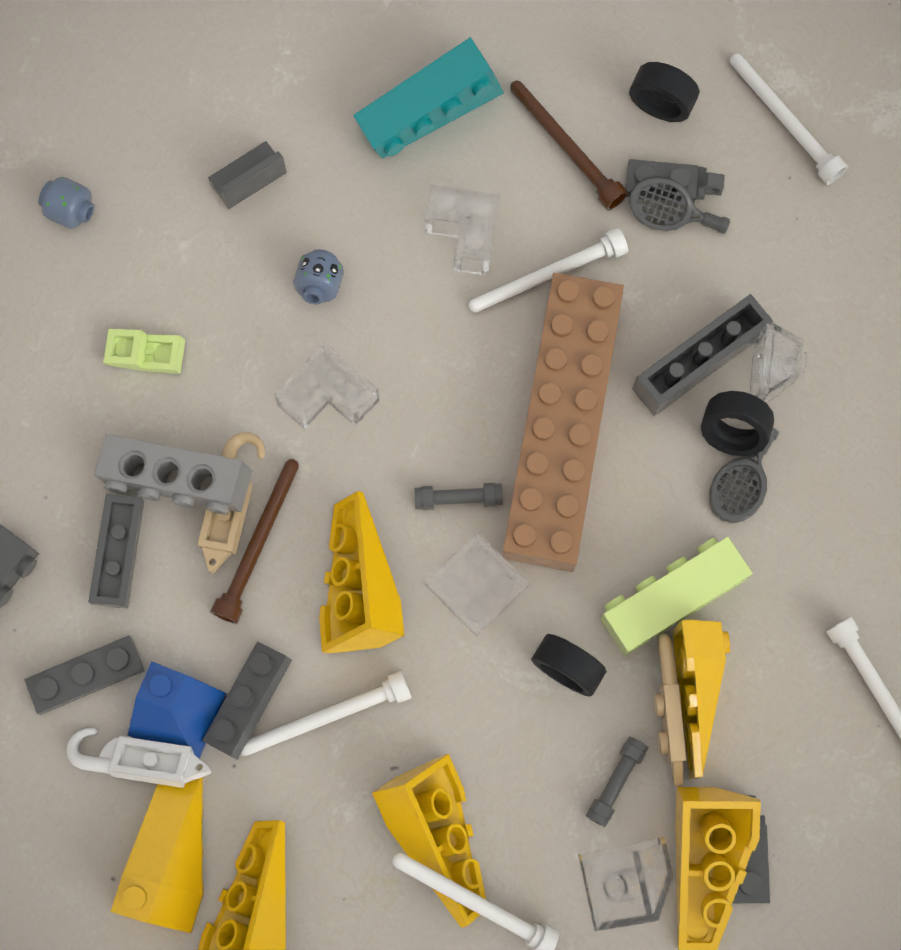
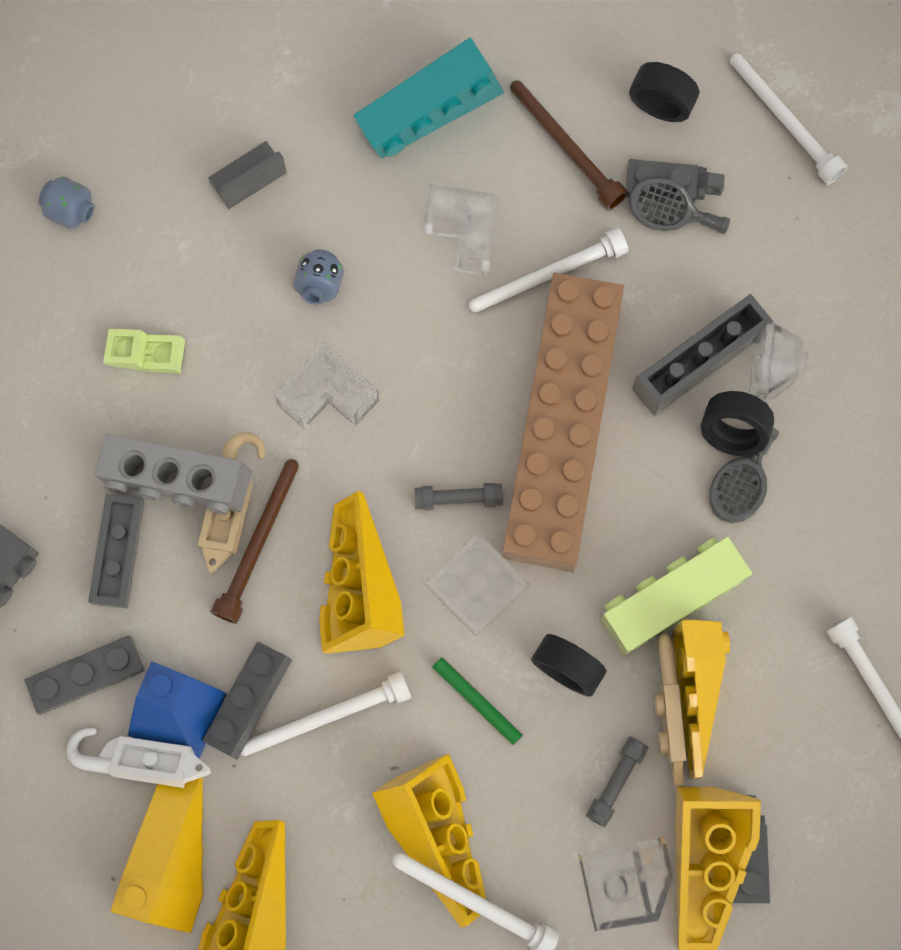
(477, 701): none -> green bar

